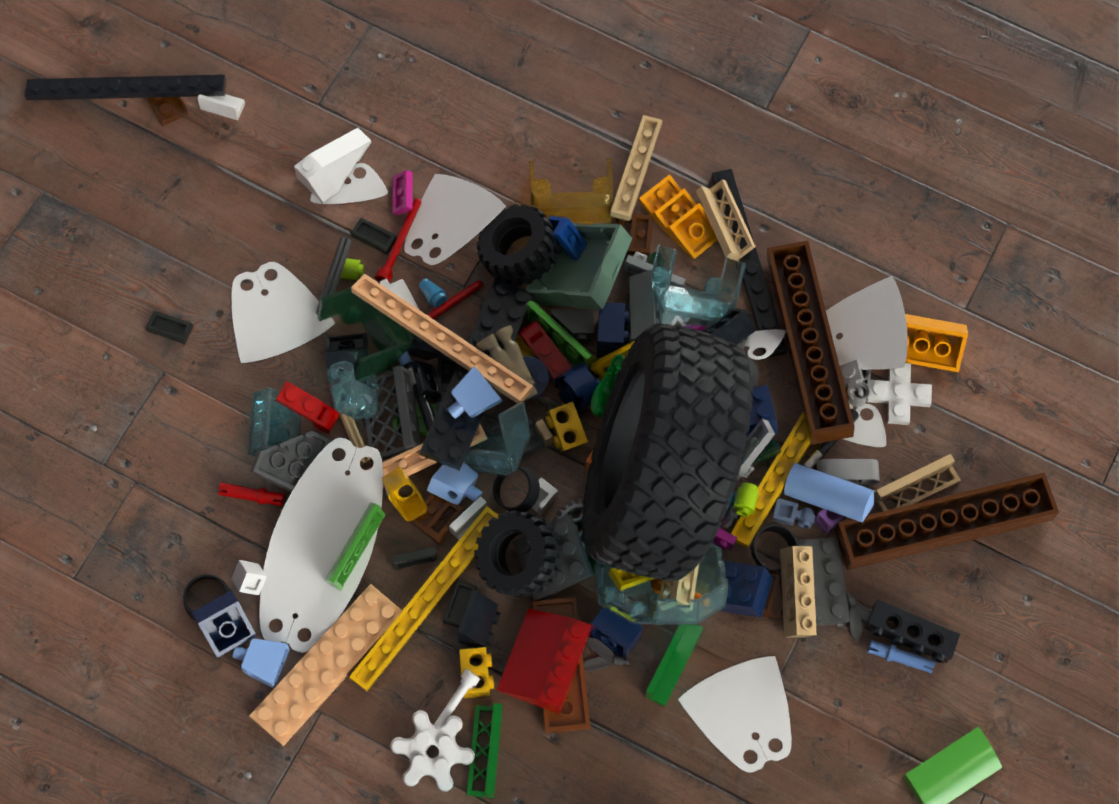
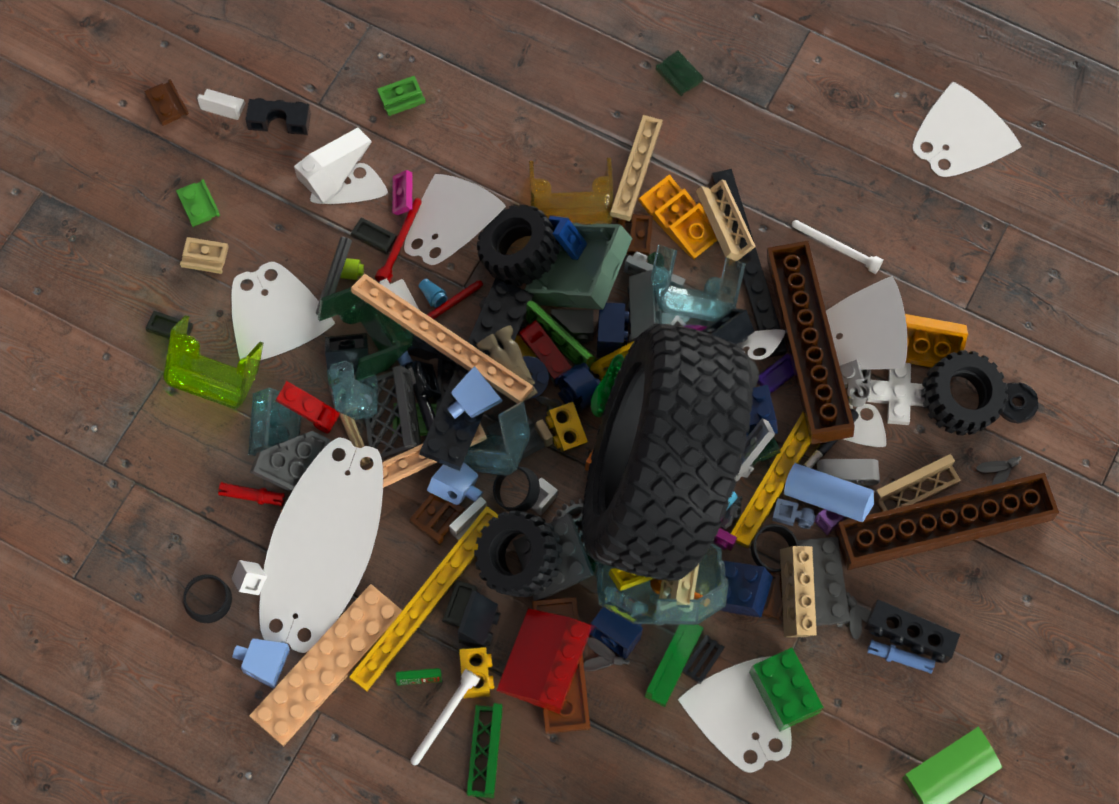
(125, 87): black plate -> none
(197, 203): none -> bright green plate
(204, 255): none -> tan plate
(205, 376): none -> clear neon green windscreen
(224, 623): dark blue brick -> none
(262, 112): none -> black arch
(355, 546): bright green slope -> none
(401, 95): none -> bright green plate
(409, 507): yellow piece -> none
(414, 558): pearl dark grey tile -> none
(418, 676): none -> green tile
(440, 736): white plate -> none
(679, 73): none -> clear green plate
(713, 644): none -> black tile
(746, 499): lime brick -> none
(777, 374): none -> dark purple tile
(786, 689): none -> green brick
(872, 263): none -> white piece
(969, 128): none -> white piece
(985, 380): none -> black tyre
(1002, 467): none -> dark grey piece
(1029, 399): none -> black tile

